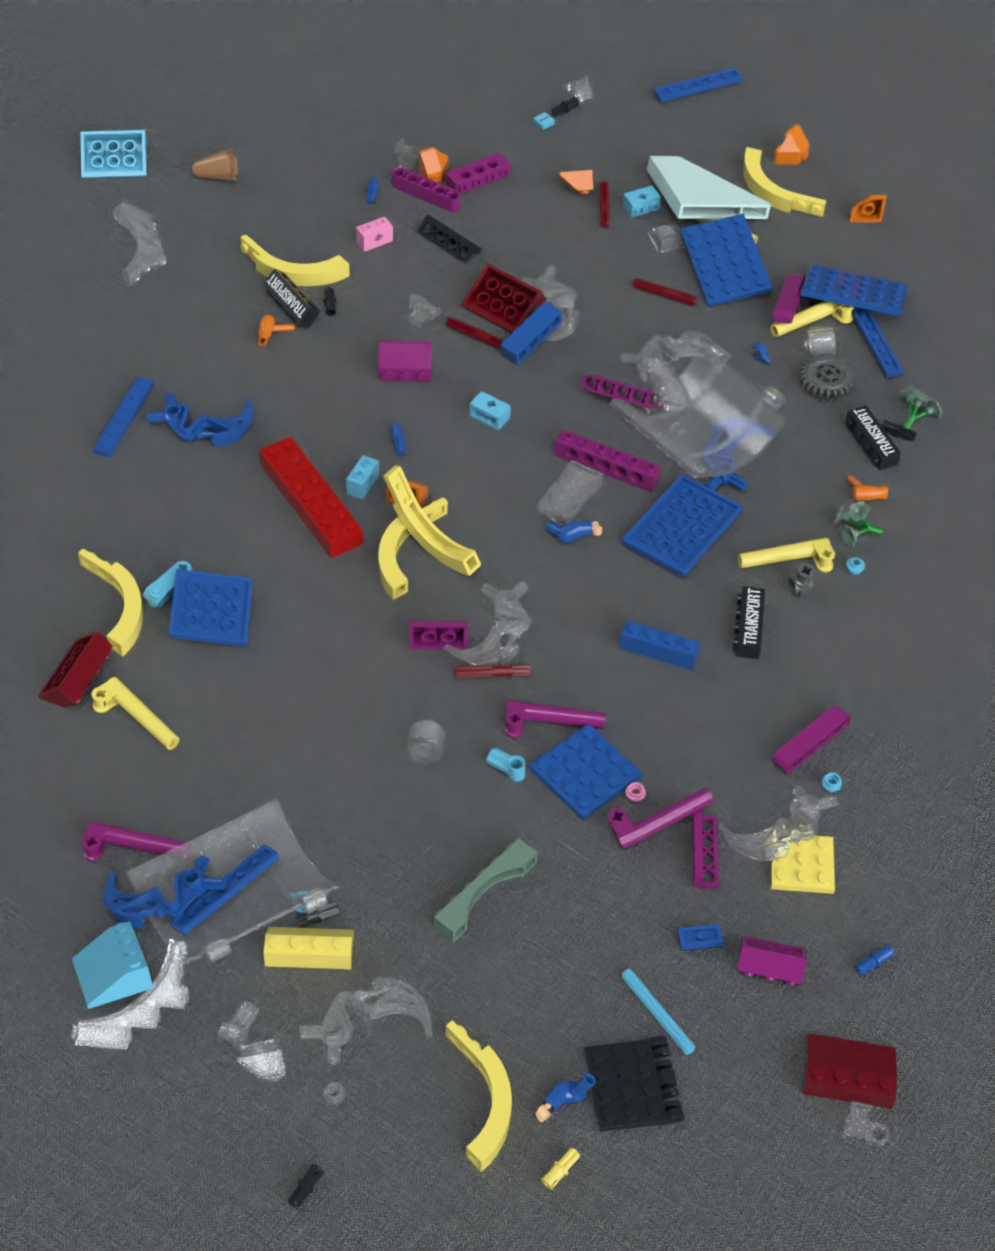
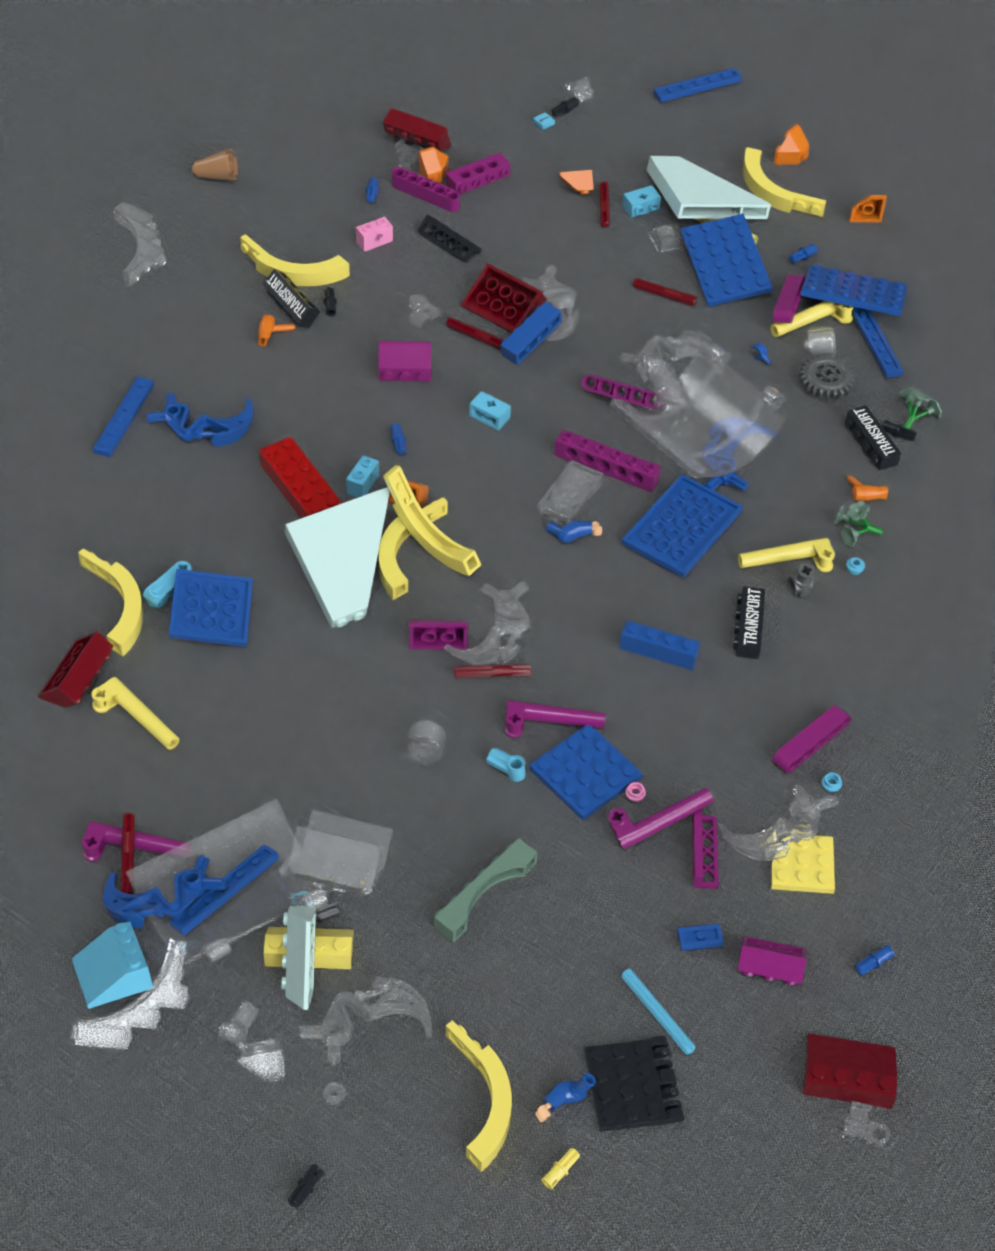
(113, 154): medium azure slope -> none
(127, 851): none -> dark red axle
(300, 954): none -> light aqua slope
(339, 853): none -> clear windscreen
(341, 553): none -> light aqua slope
(416, 130): none -> dark red slope
(803, 253): none -> blue axle

